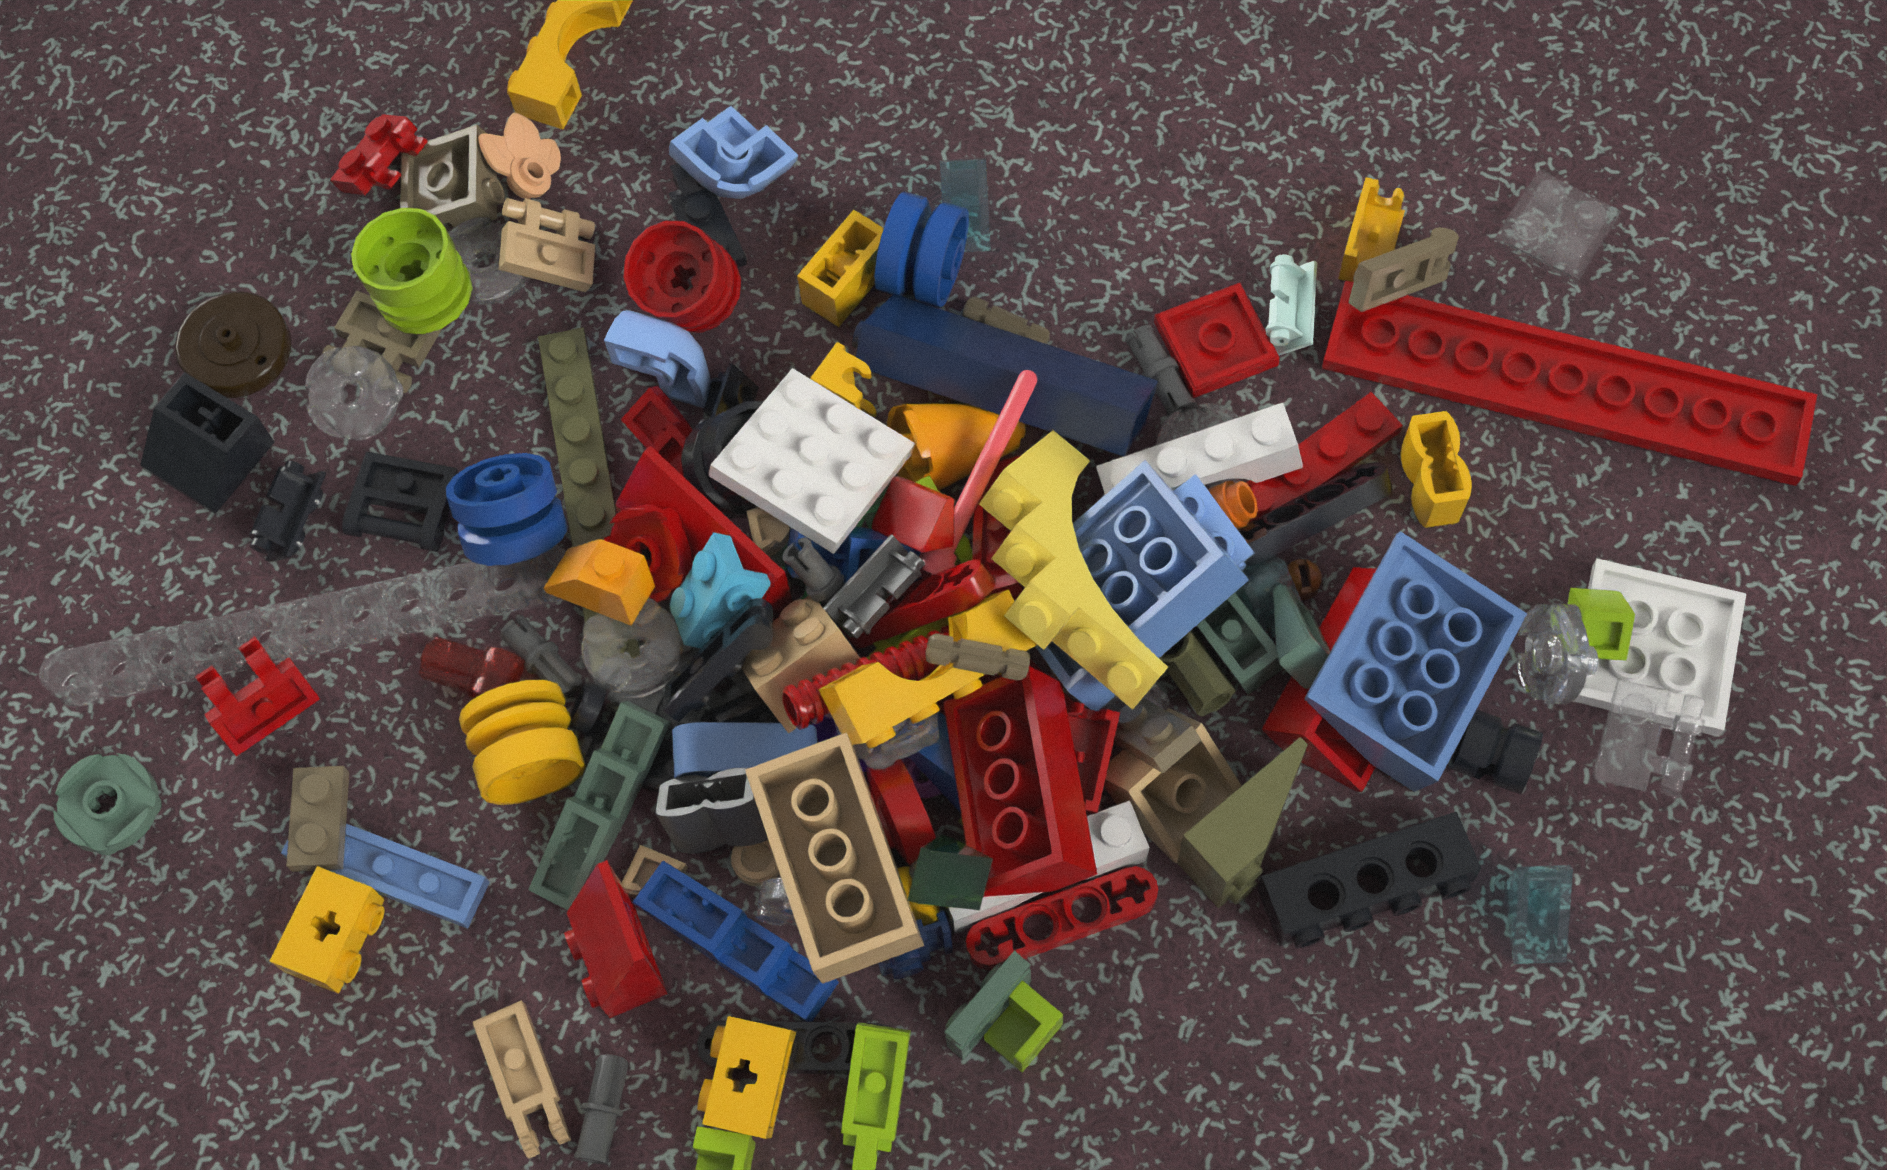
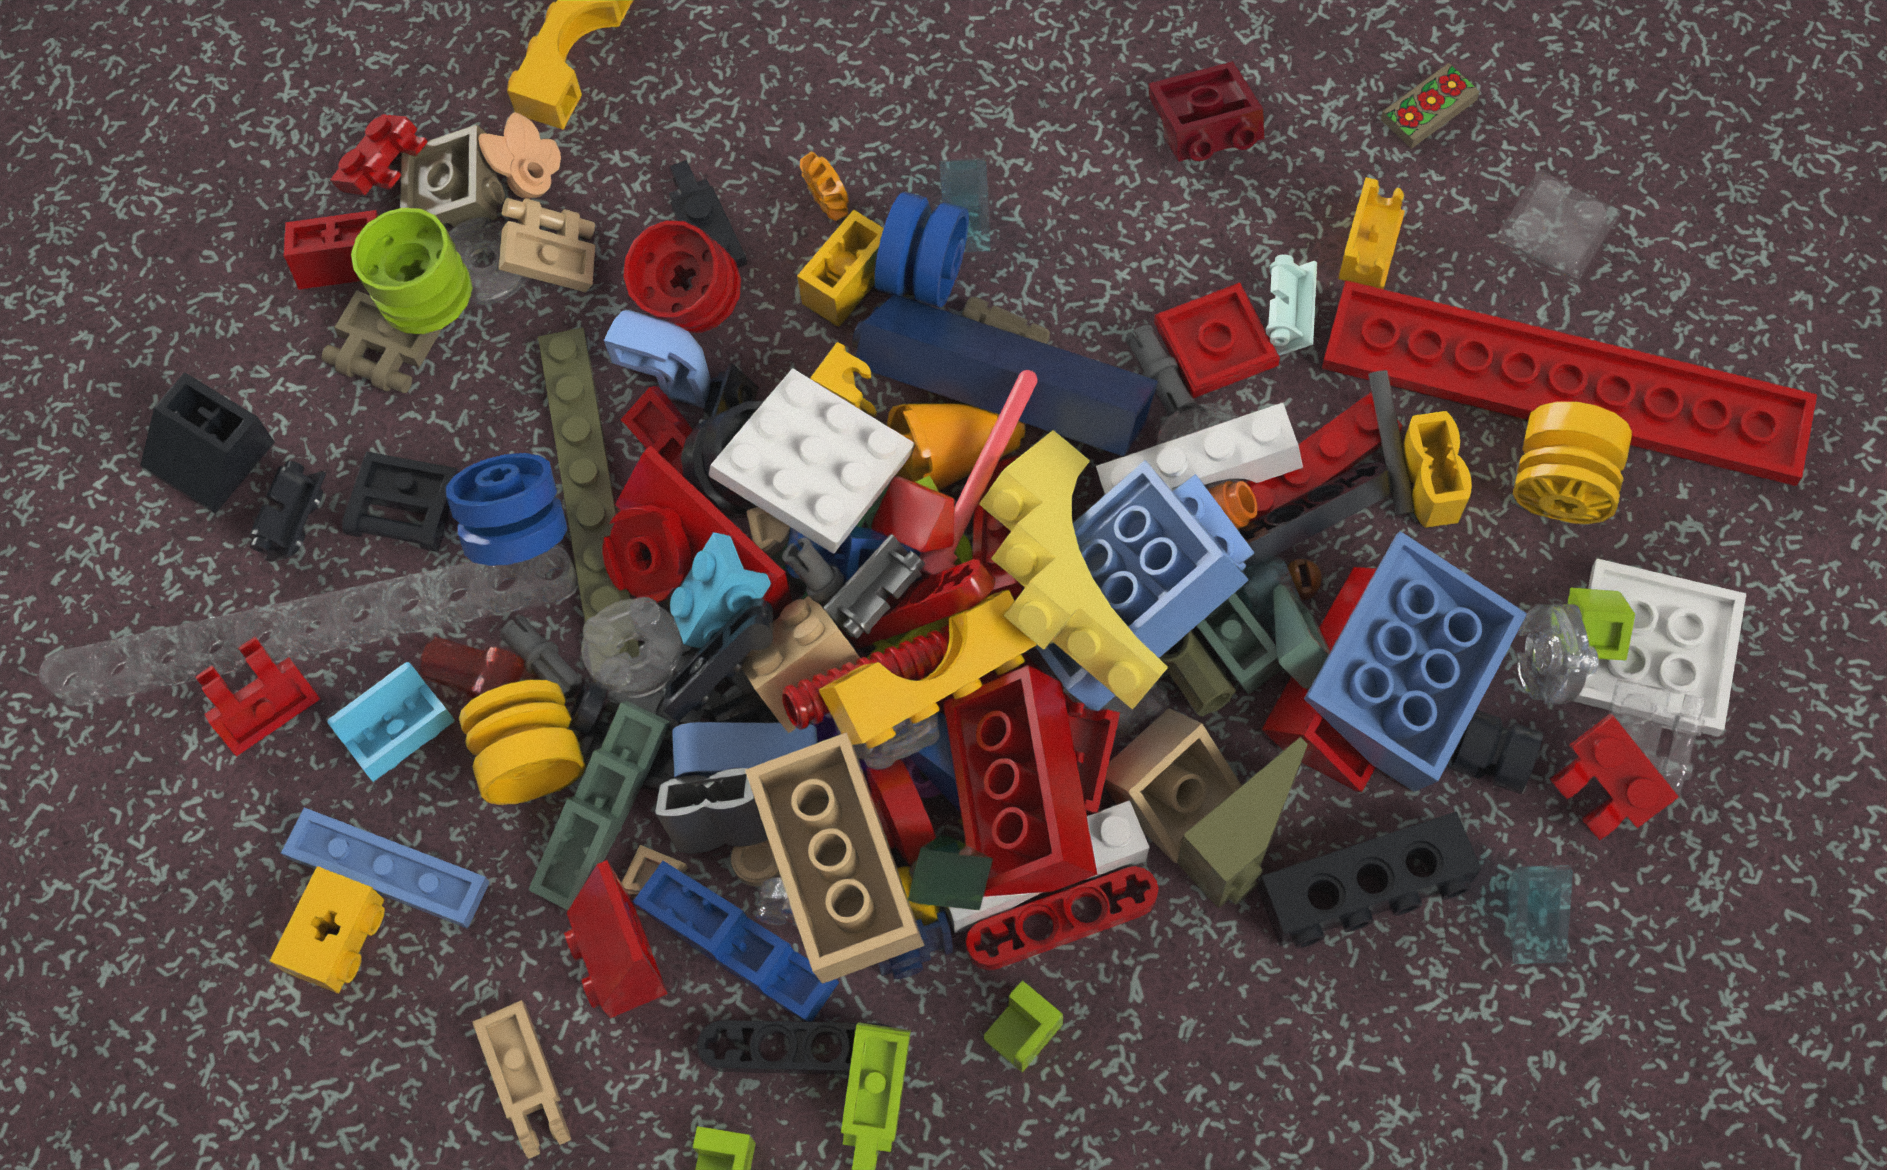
(125, 823): sand green plate -> none
(234, 343): dark brown wheel -> none
(318, 818): dark tan plate -> none
(322, 247): none -> red hinge
(378, 392): clear plate -> none
(390, 721): none -> medium azure bracket
(602, 1109): dark grey axle -> none
(603, 580): light orange slope -> none
(731, 155): light blue brick -> none
(756, 1107): yellow brick -> none
(825, 186): none -> light orange gear
(974, 1019): sand green plate -> none
(977, 657): dark tan axle -> none
(1154, 735): dark tan plate -> none
(1207, 112): none -> dark red plate
(1391, 442): none -> dark grey bar
(1403, 270): dark tan plate -> none
(1430, 105): none -> tile
(1572, 462): none -> yellow wheel
(1623, 772): none -> red plate

